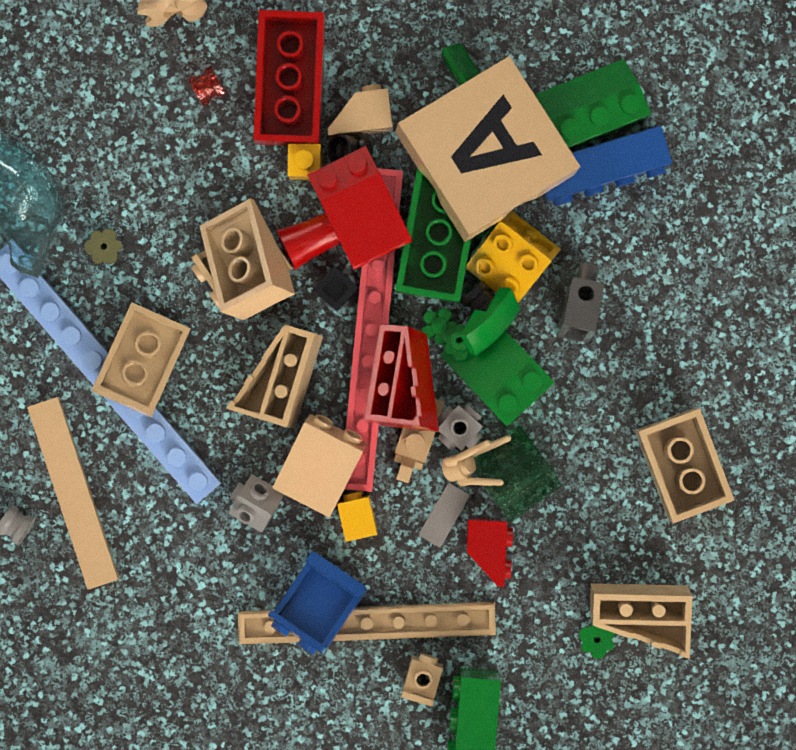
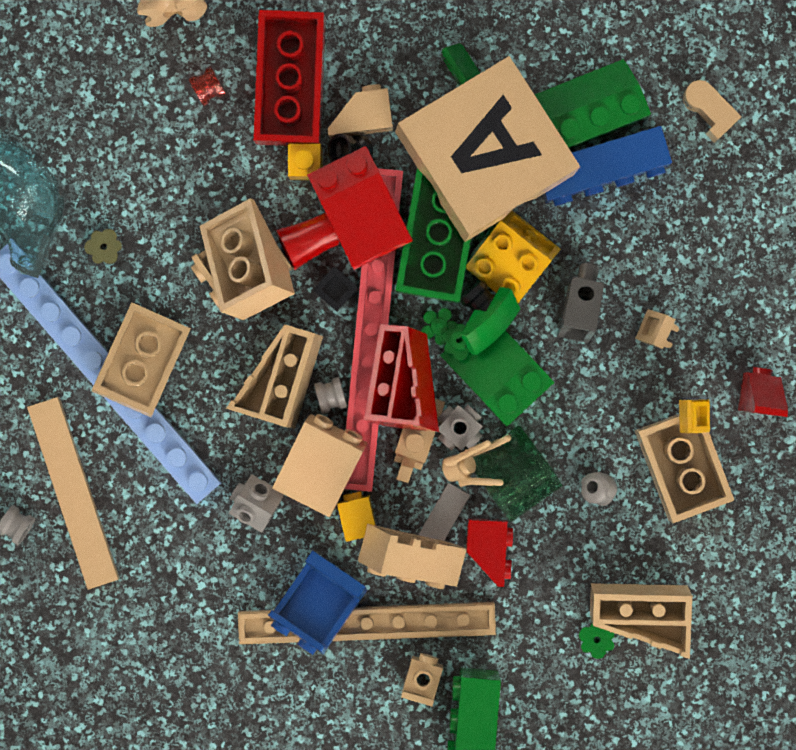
(330, 395): none -> light grey wheel
(411, 557): none -> tan wedge
(598, 488): none -> light grey piece
(656, 329): none -> tan tile
(694, 416): none -> yellow slope
(711, 106): none -> tan leg
(762, 393): none -> red slope

